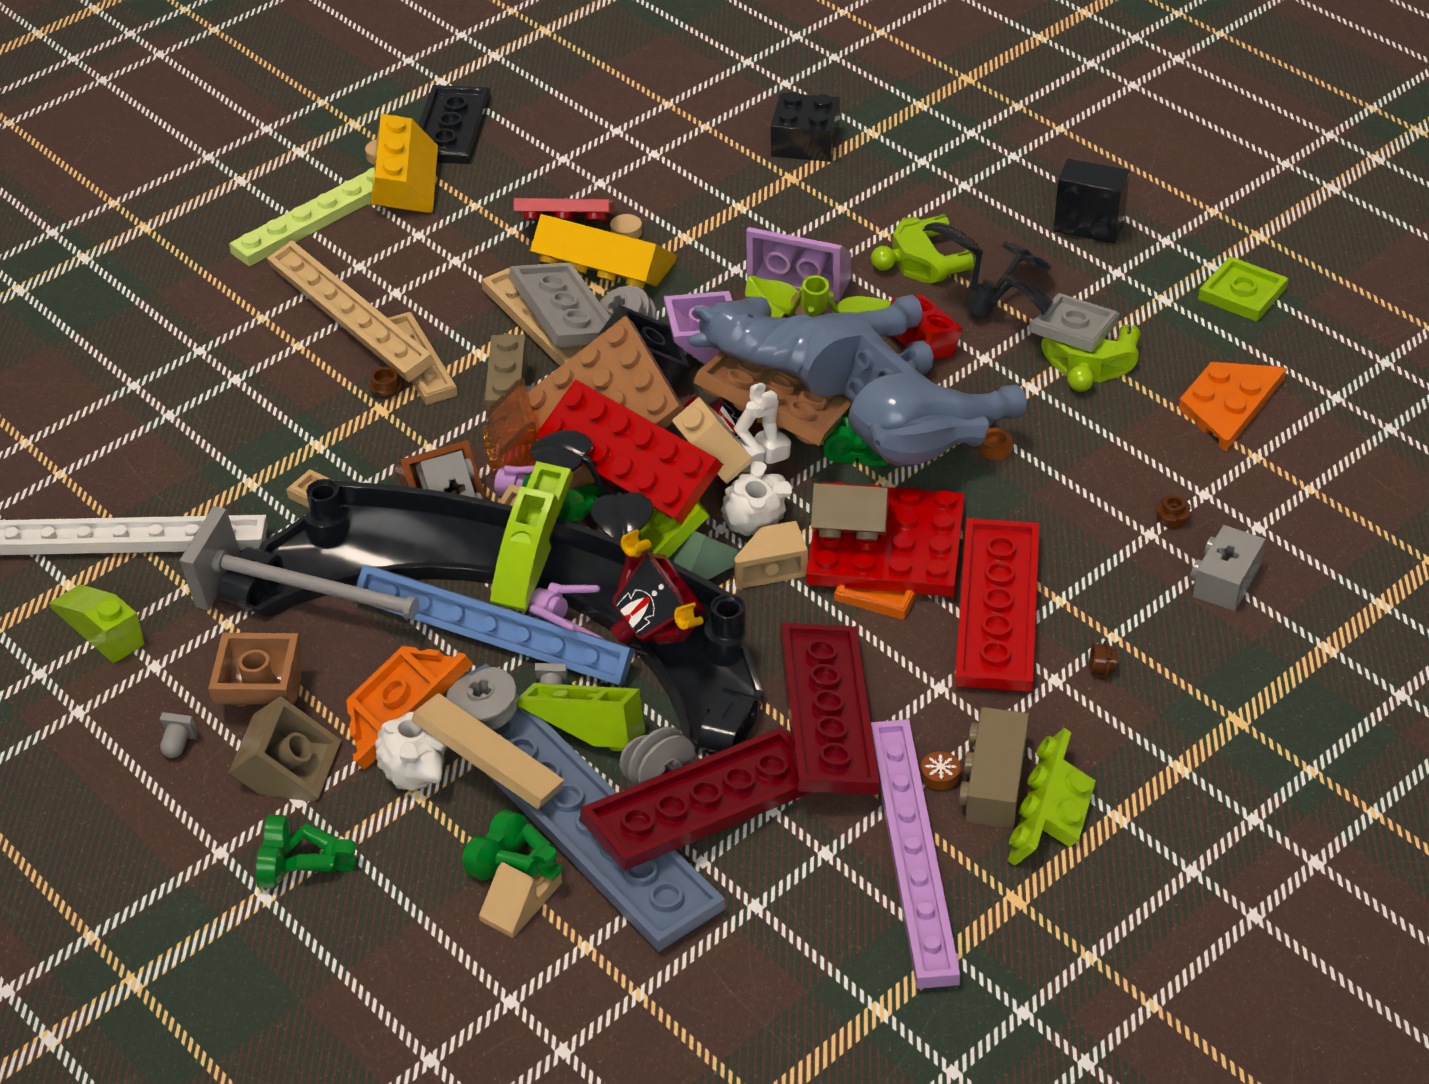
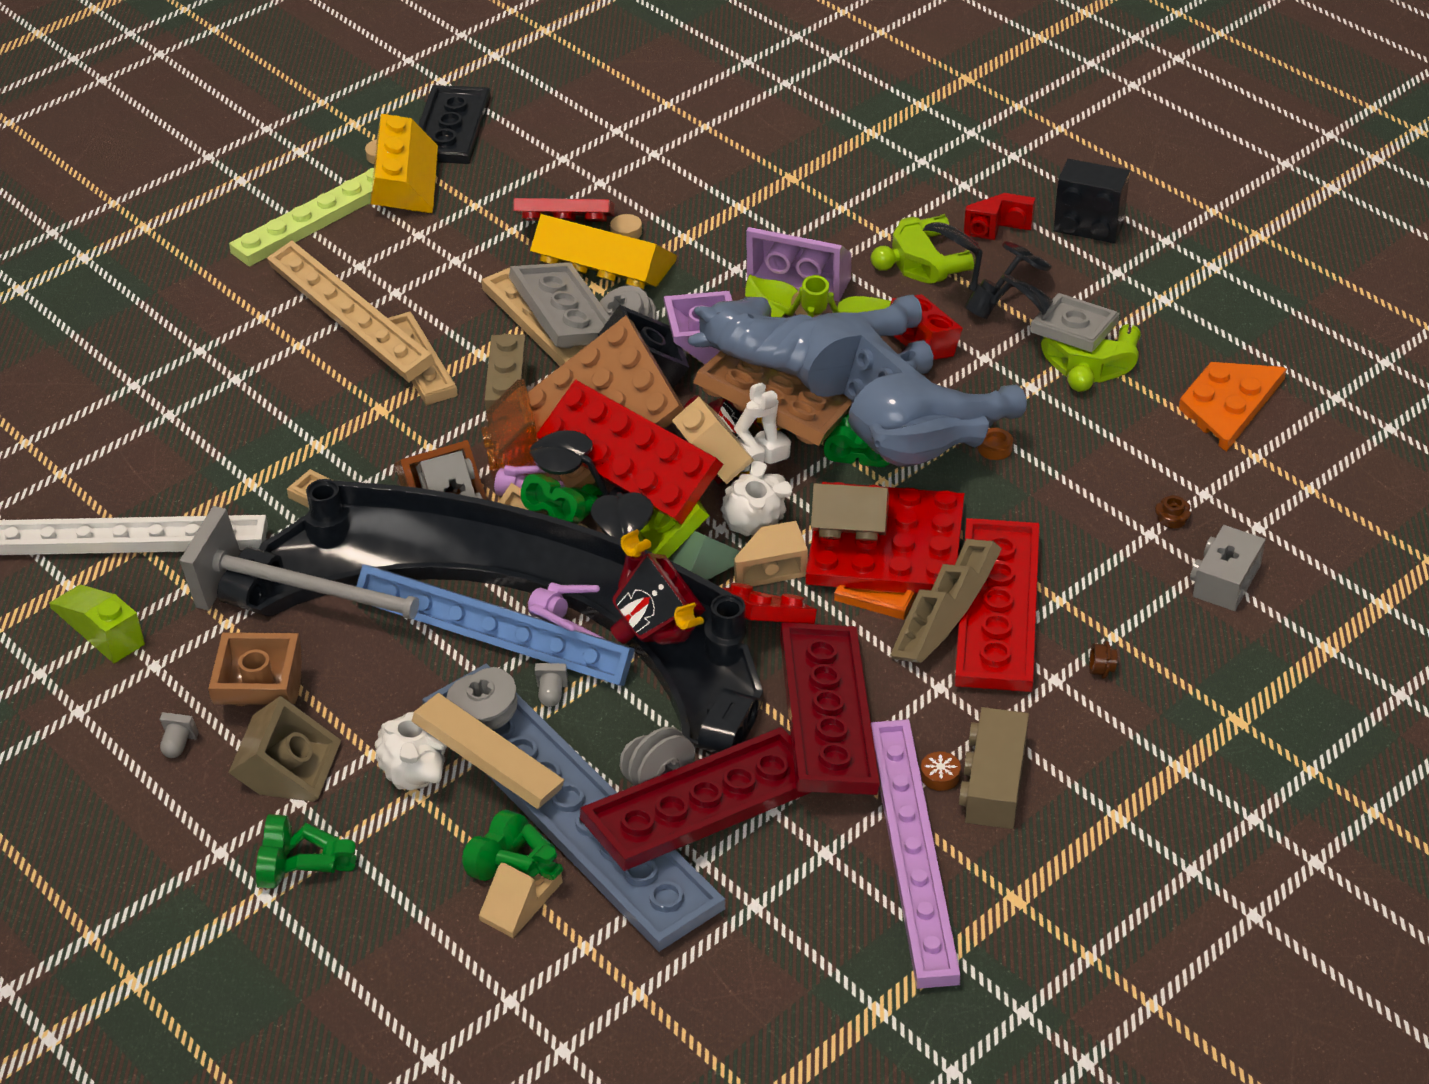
(385, 382): reddish brown plate -> none
(398, 688): orange wing -> none
(527, 536): lime slope -> none
(591, 713): lime slope -> none
(773, 608): none -> red plate
(805, 126): black brick -> none
(940, 610): none -> dark tan slope
(1005, 209): none -> red slope
(1055, 800): lime bracket -> none
(1243, 288): lime tile -> none

